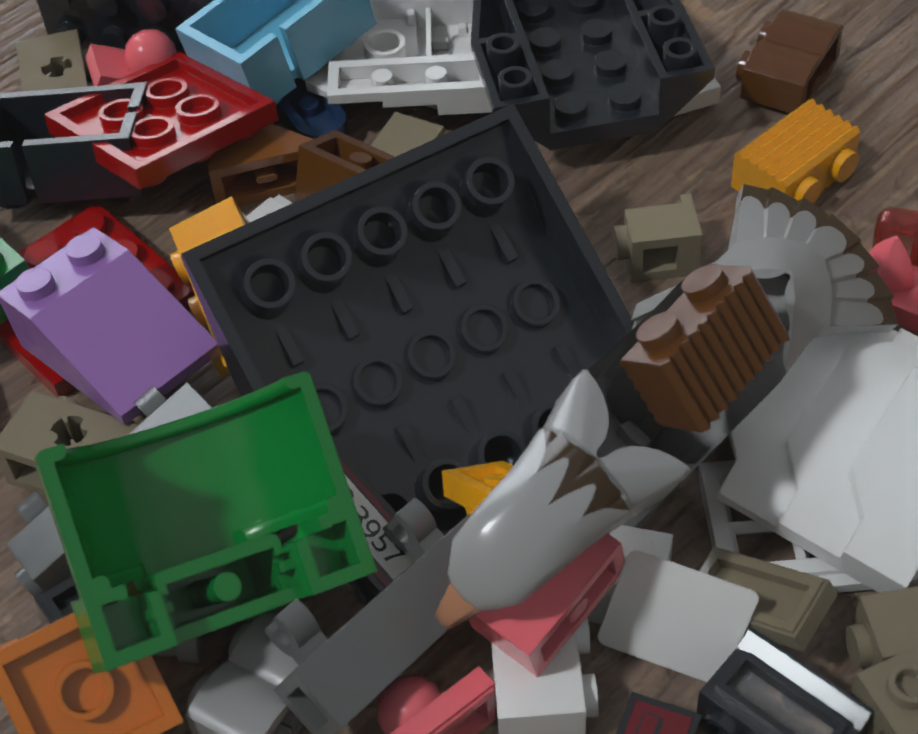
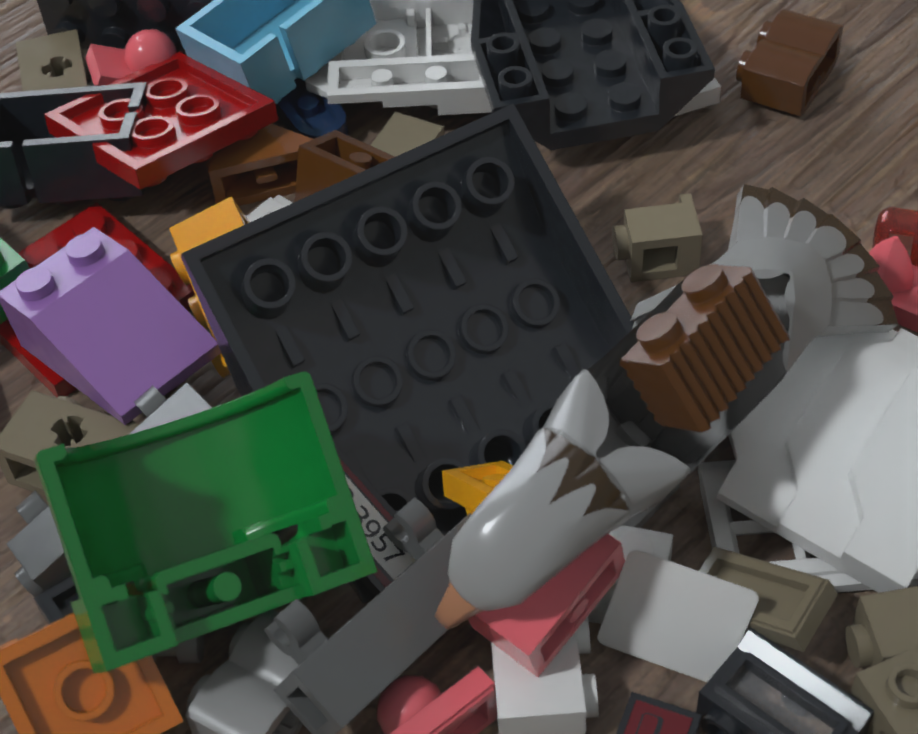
(799, 154): light orange brick -> none

